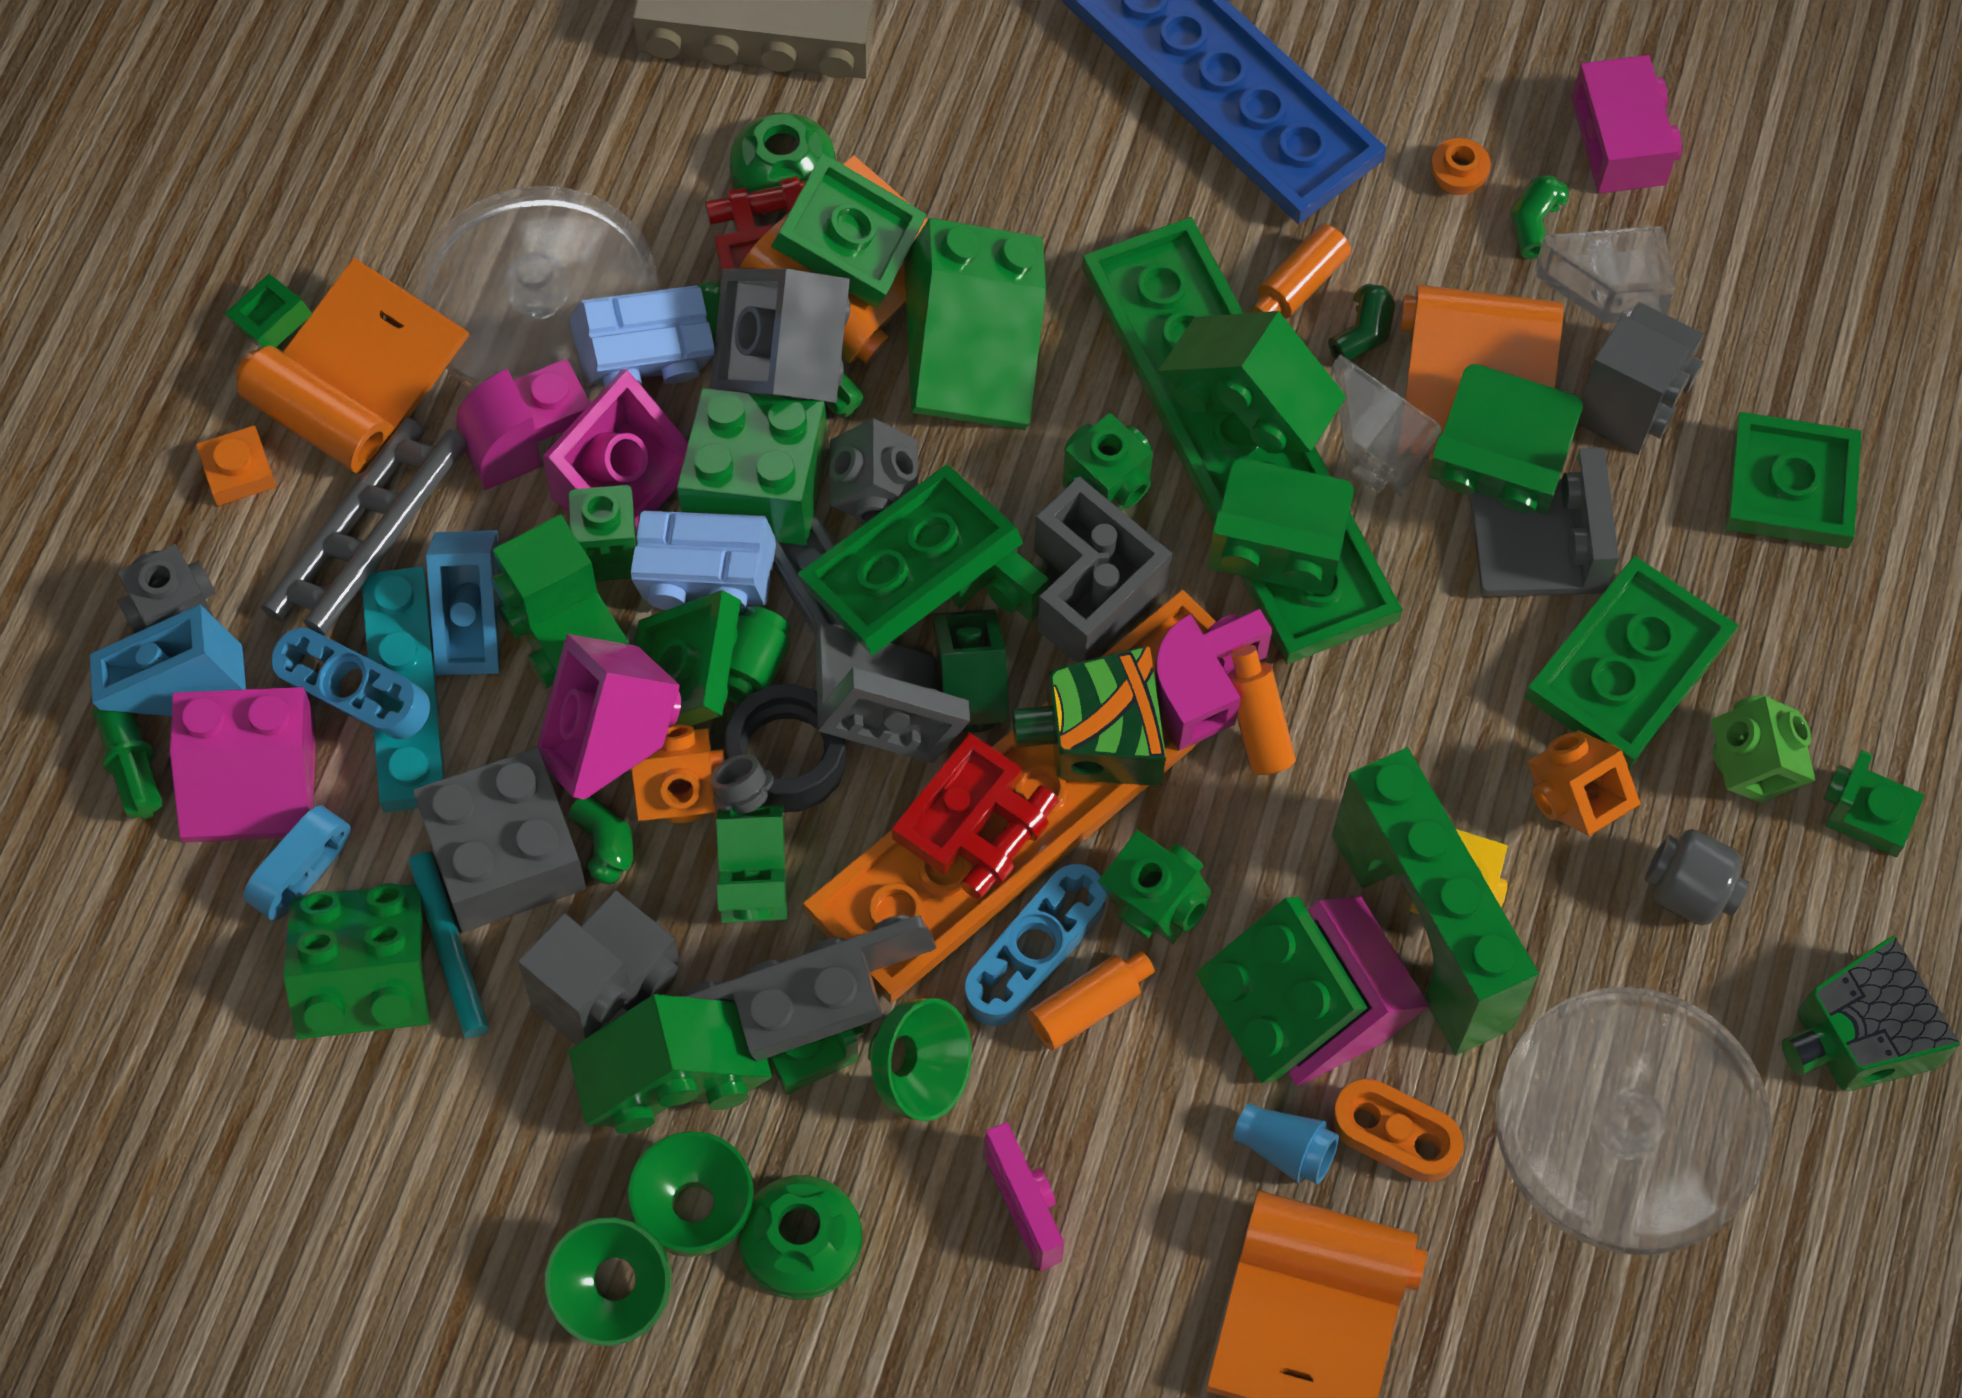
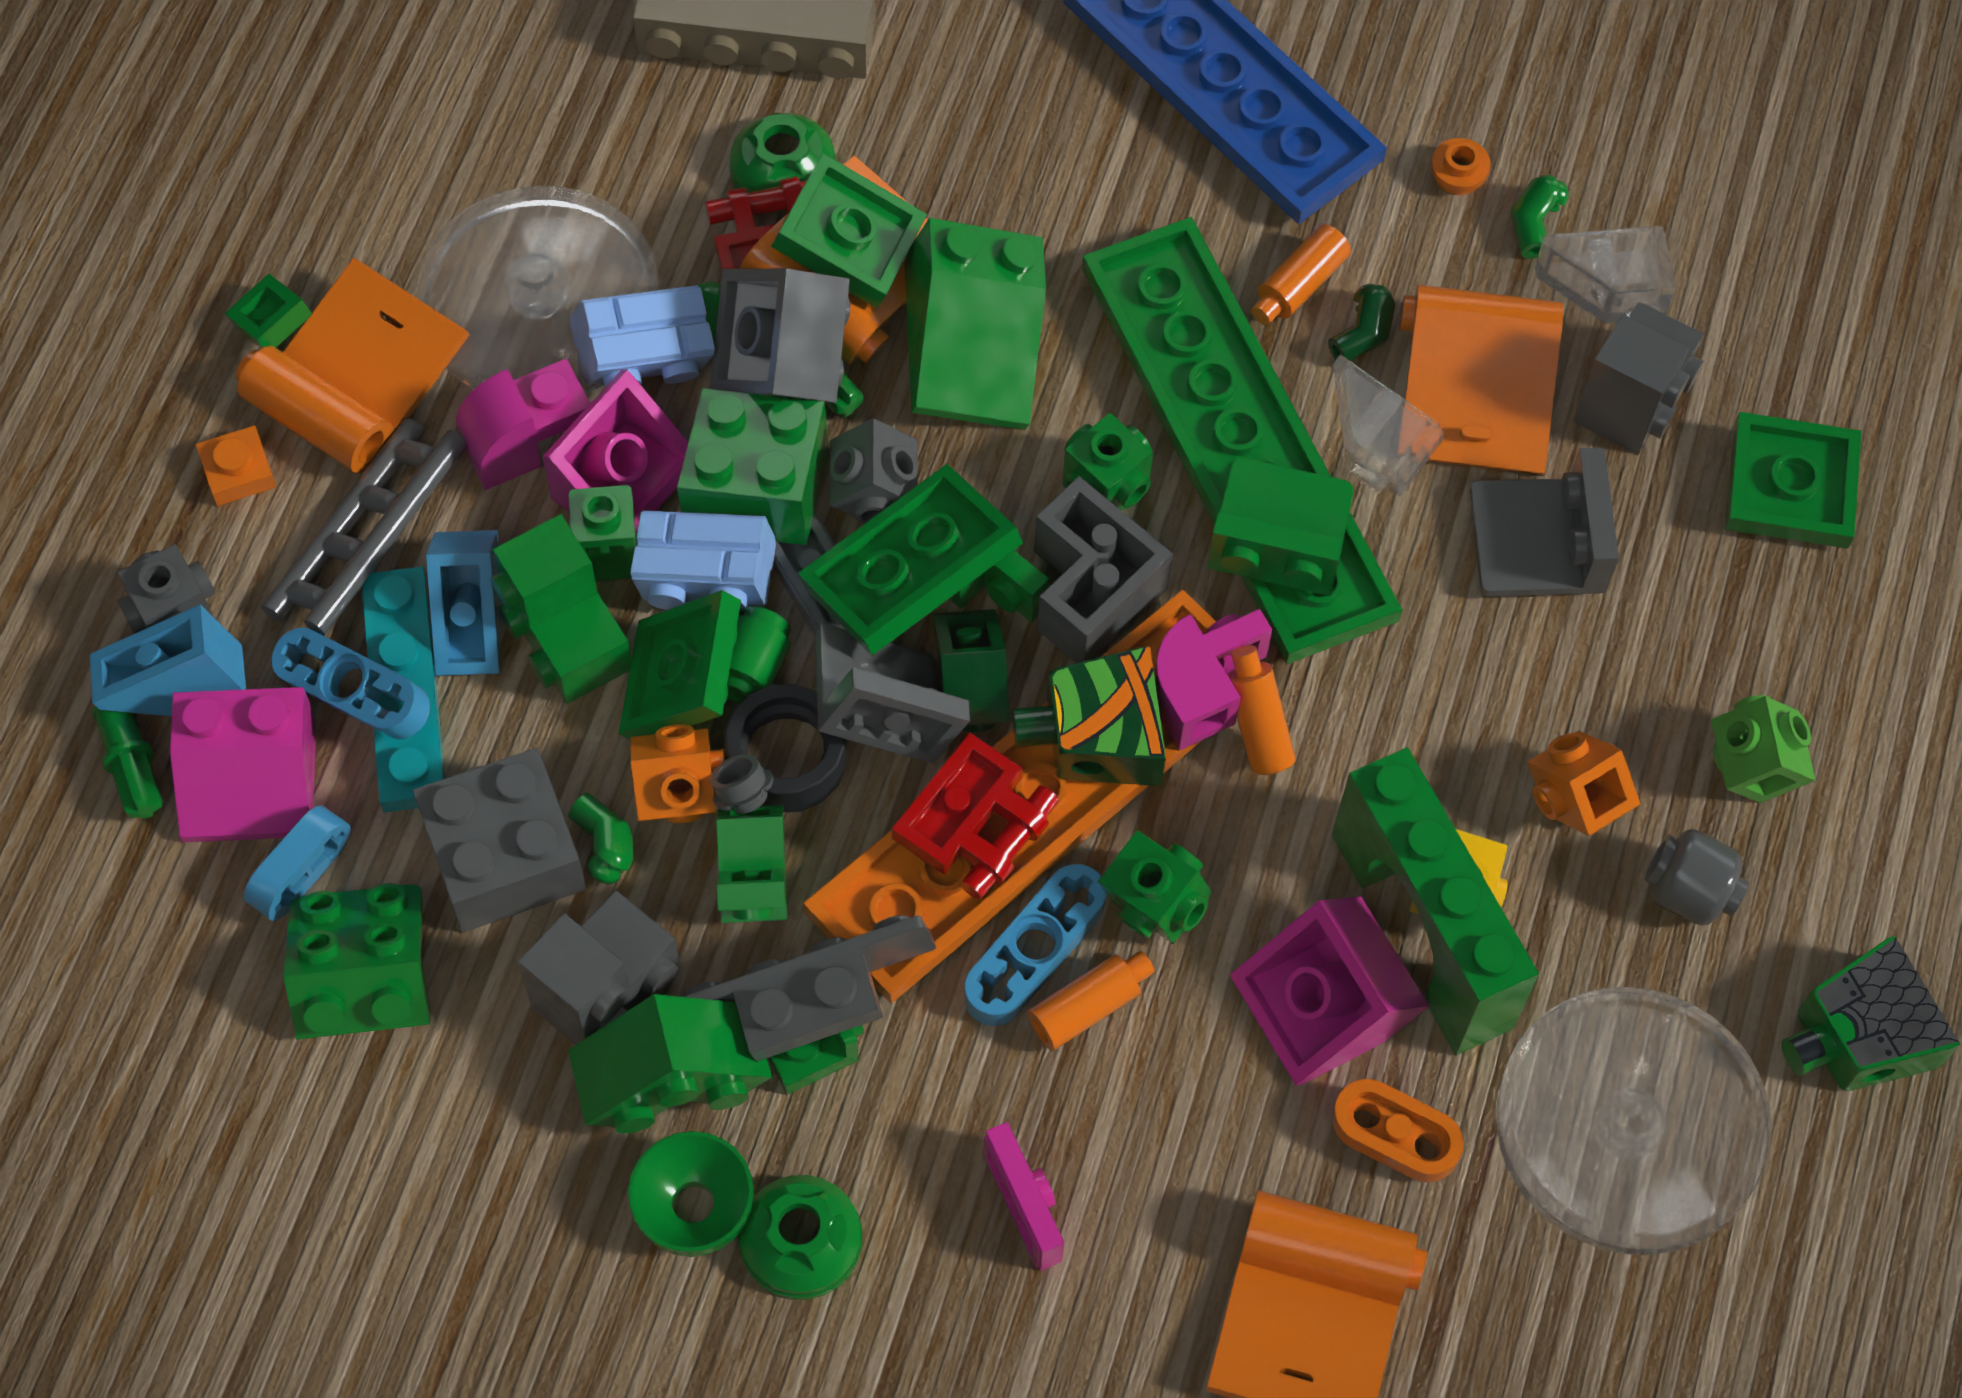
(448, 945): teal bar -> none
(574, 1289): green piece -> none
(604, 713): dark pink slope -> none
(934, 1061): green piece -> none
(1260, 373): green brick -> none
(1280, 990): green plate -> none
(1289, 1142): dark azure cone -> none
(1506, 439): green bracket -> none
(1625, 124): dark pink brick -> none
(1631, 660): green plate -> none
(1871, 806): green bracket -> none

